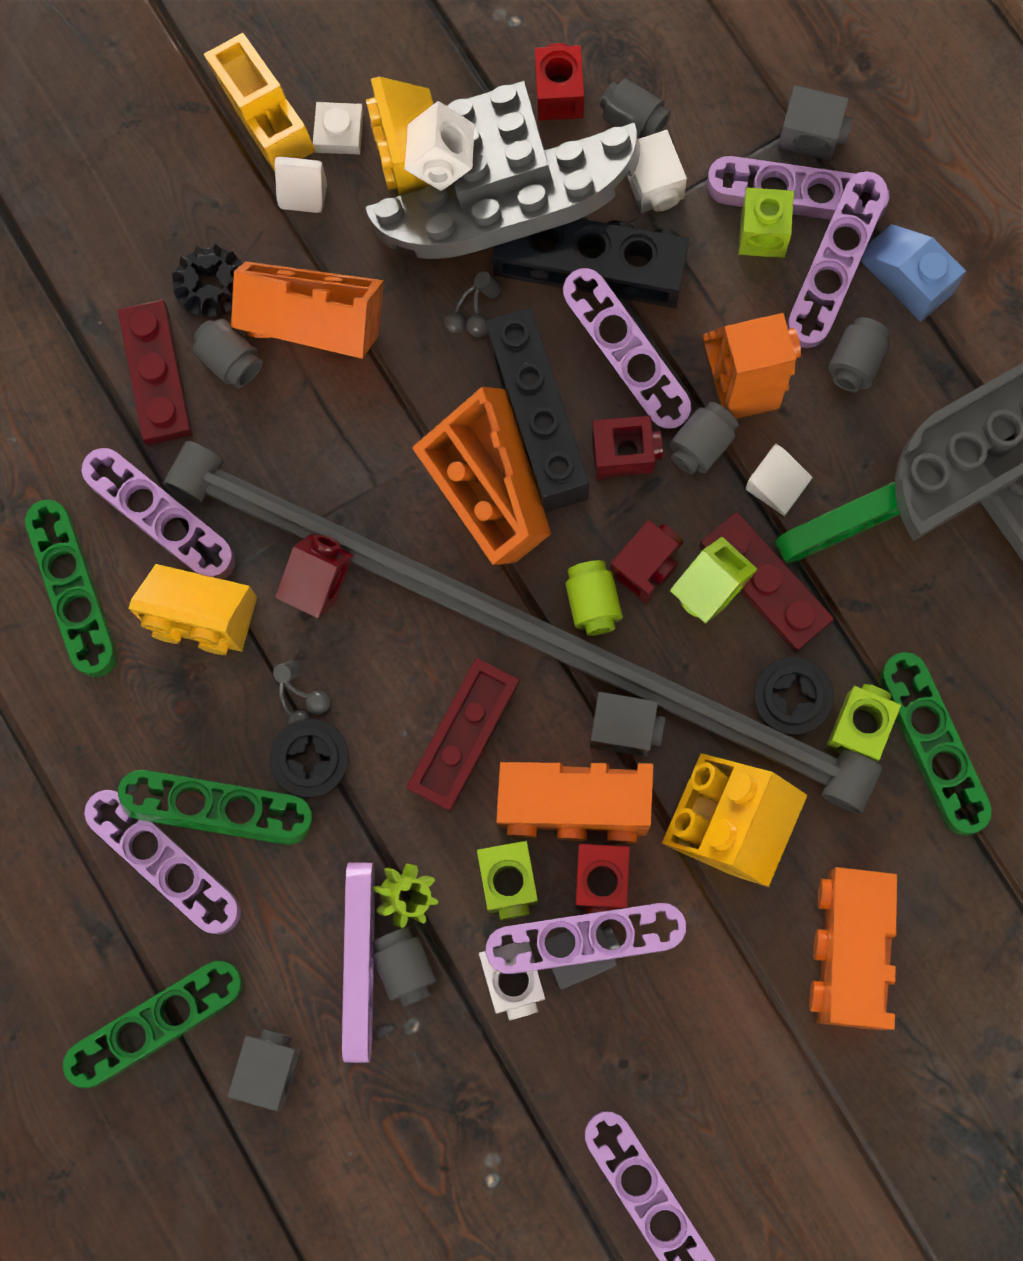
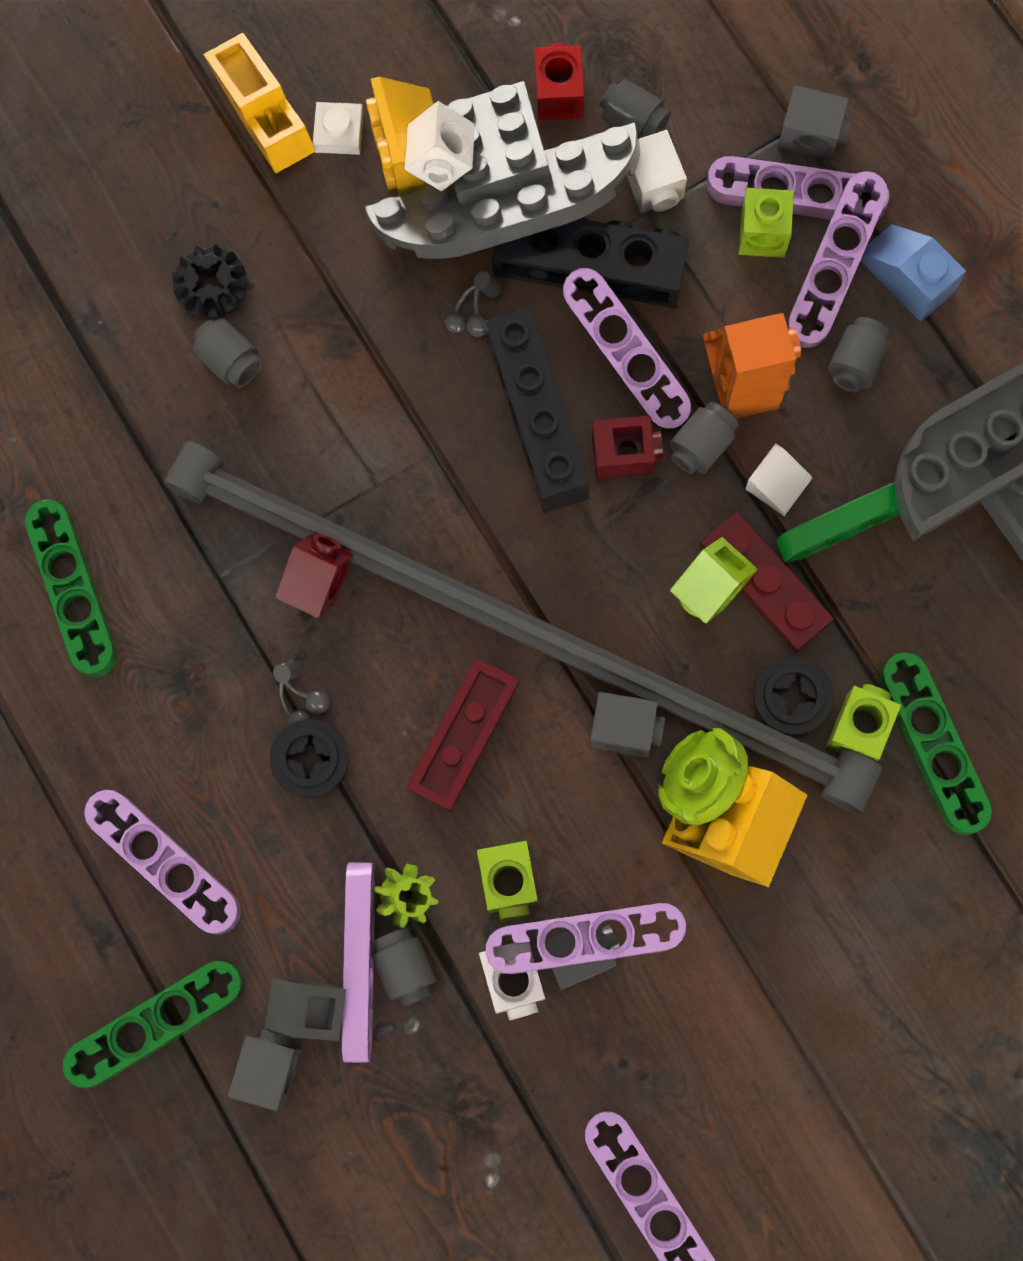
(154, 372): dark red plate -> none
(160, 512): lavender beam -> none
(194, 608): yellow slope -> none
(213, 815): green beam -> none
(300, 184): white slope -> none
(305, 1009): none -> dark grey brick
(307, 307): orange wedge -> none
(487, 475): orange wedge -> none
(575, 801): orange wedge -> none
(593, 597): lime brick -> none
(602, 857): red brick -> none
(647, 559): dark red brick -> none
(703, 776): none -> lime tile
(855, 949): orange wedge -> none

